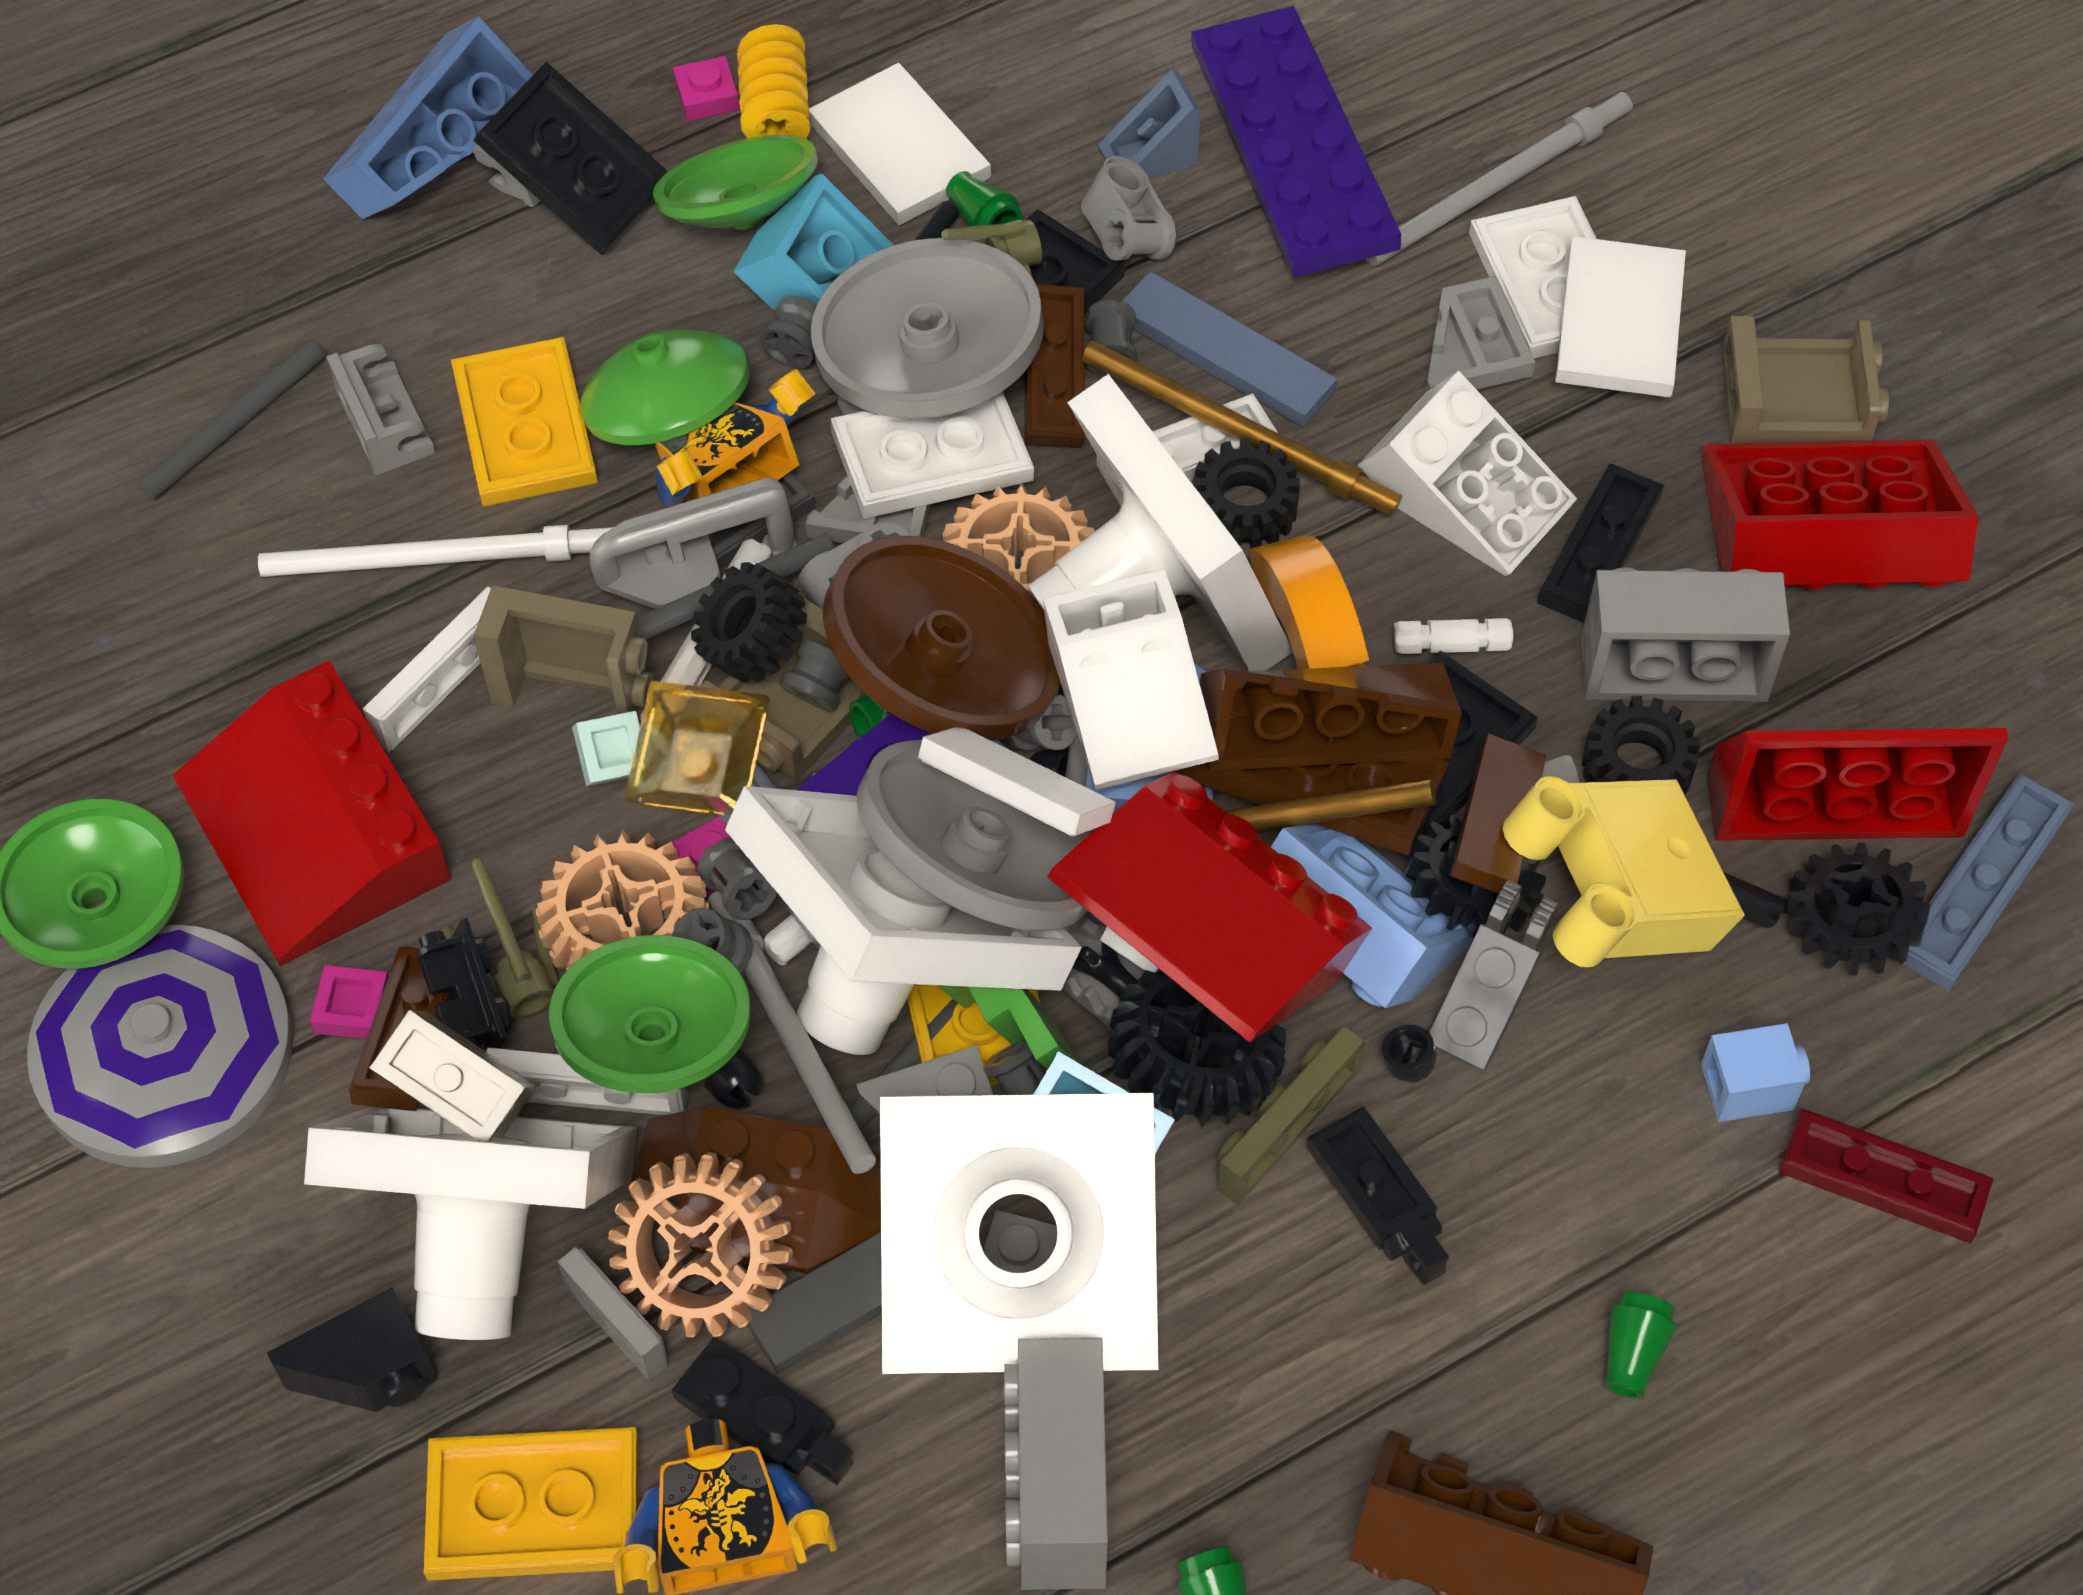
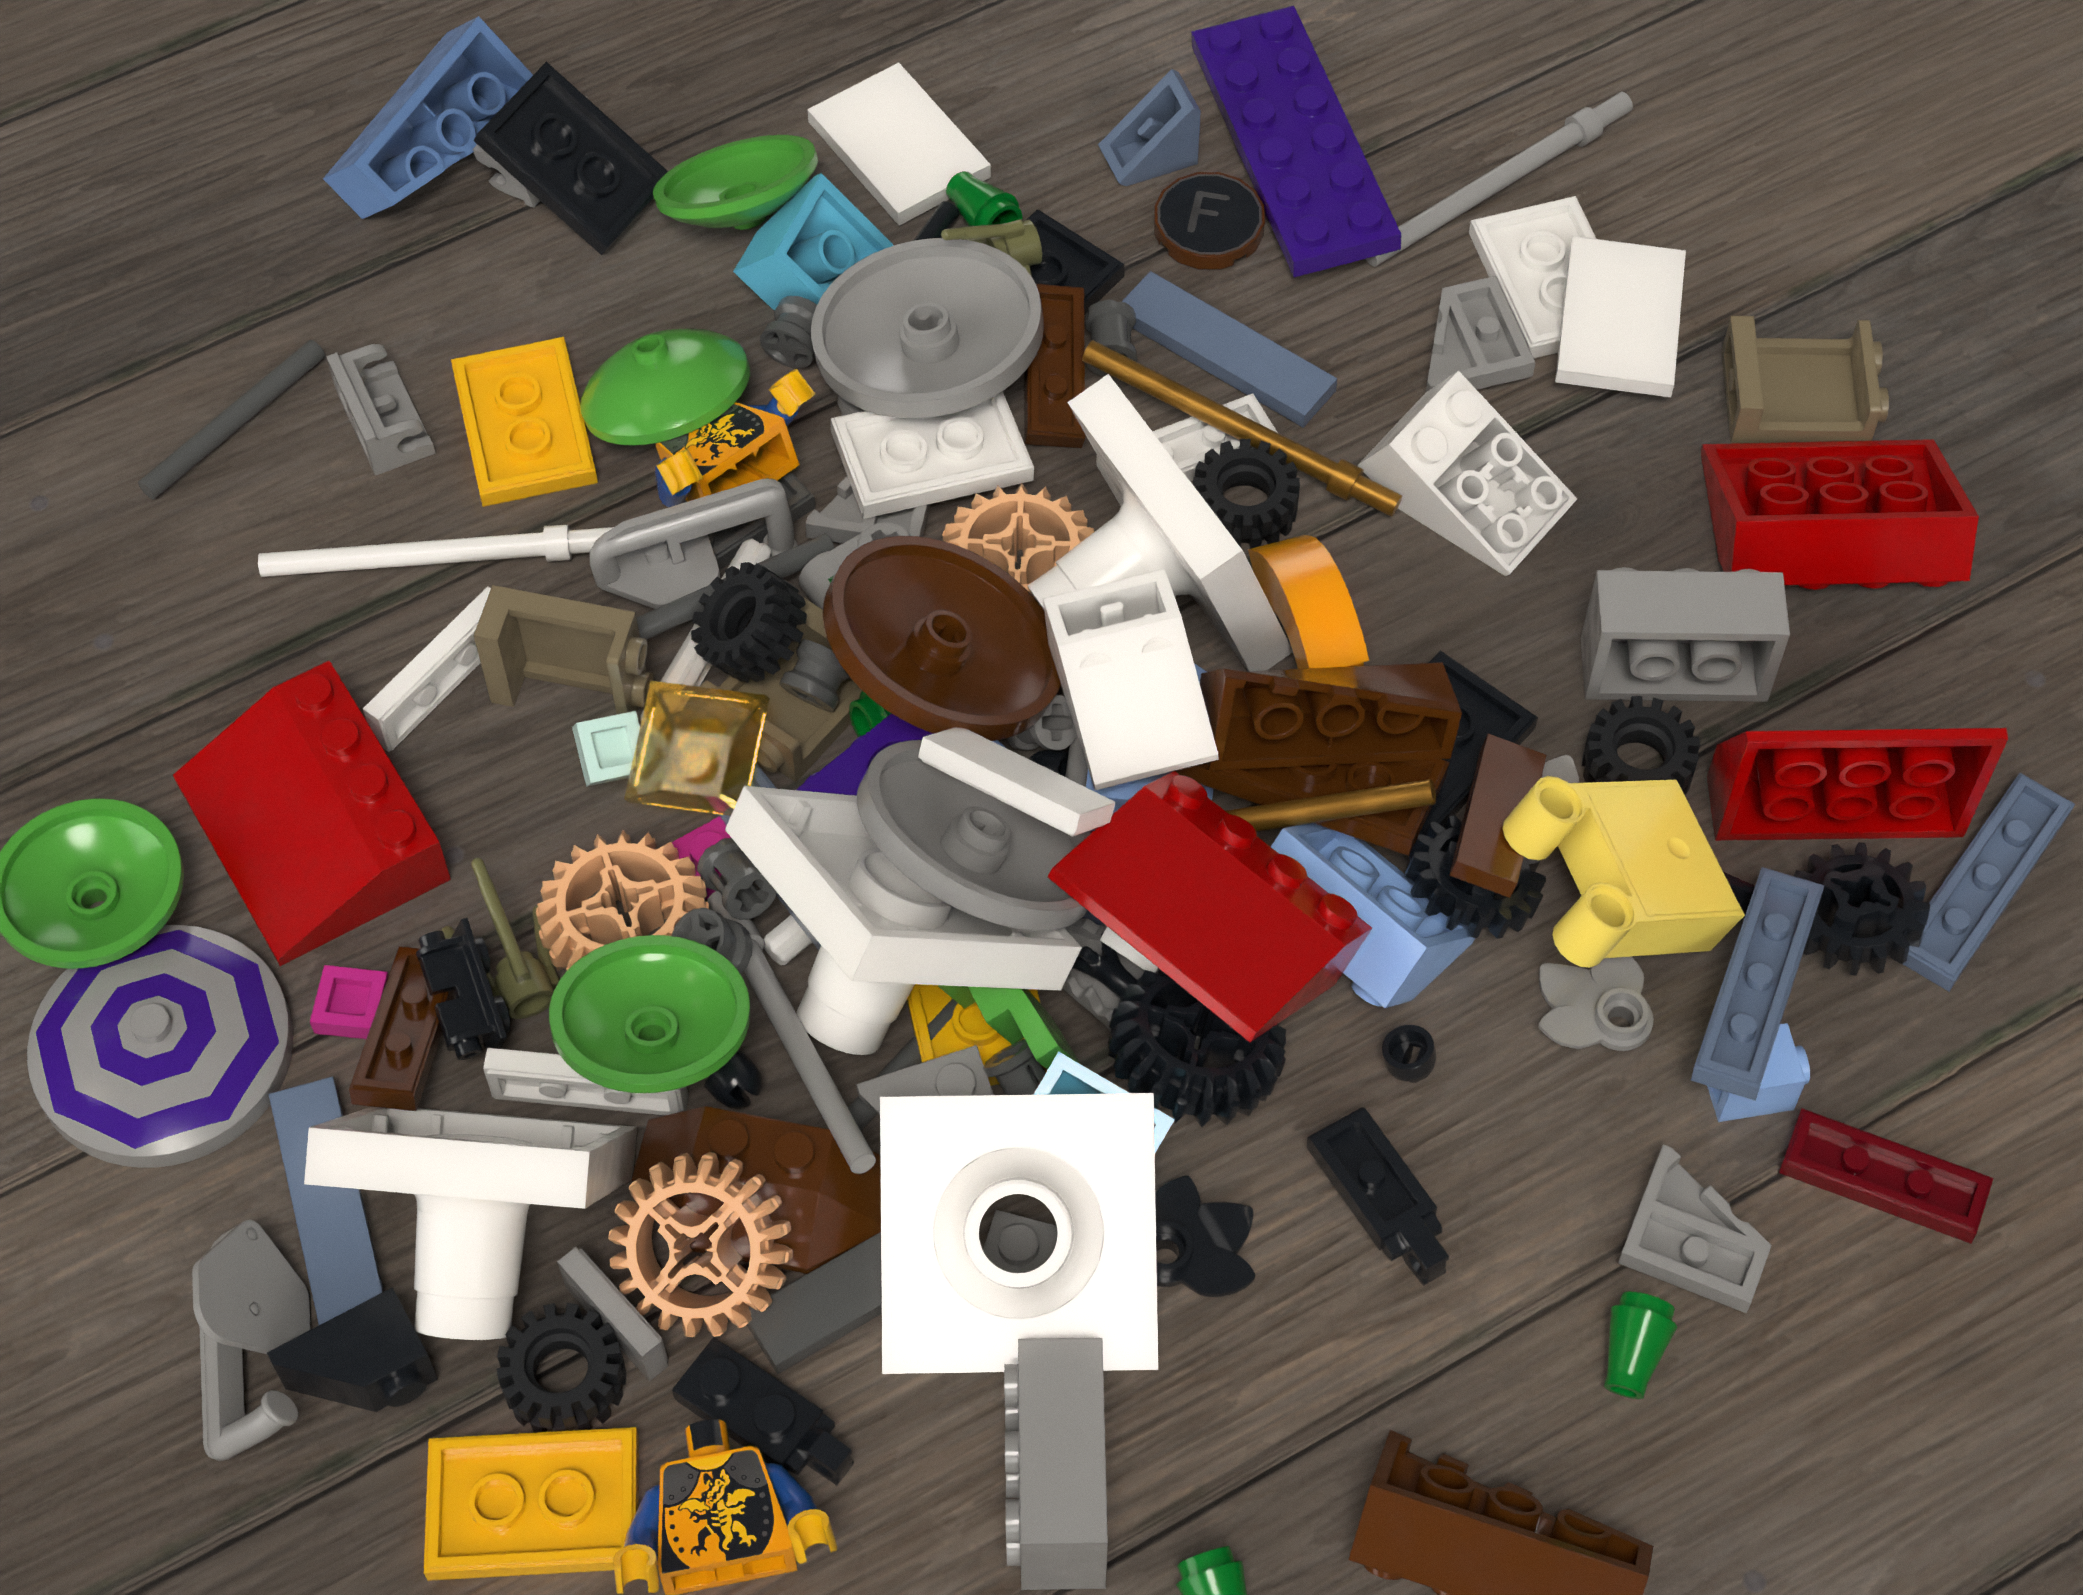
(250, 1302): none -> light grey piece
(328, 1218): none -> sand blue tile
(453, 1076): panel -> none
(552, 1333): none -> black tyre
(706, 88): dark pink plate -> none
(773, 82): yellow piece -> none
(1128, 212): light grey piece -> none
(1203, 1239): none -> black plate
(1209, 220): none -> black tile
(1288, 1113): olive plate -> none
(1453, 636): white axle -> none
(1491, 981): flat silver hinge -> none
(1587, 999): none -> light grey plate
(1600, 539): black tile -> none
(1694, 1238): none -> light grey wing
(1757, 984): none -> sand blue tile

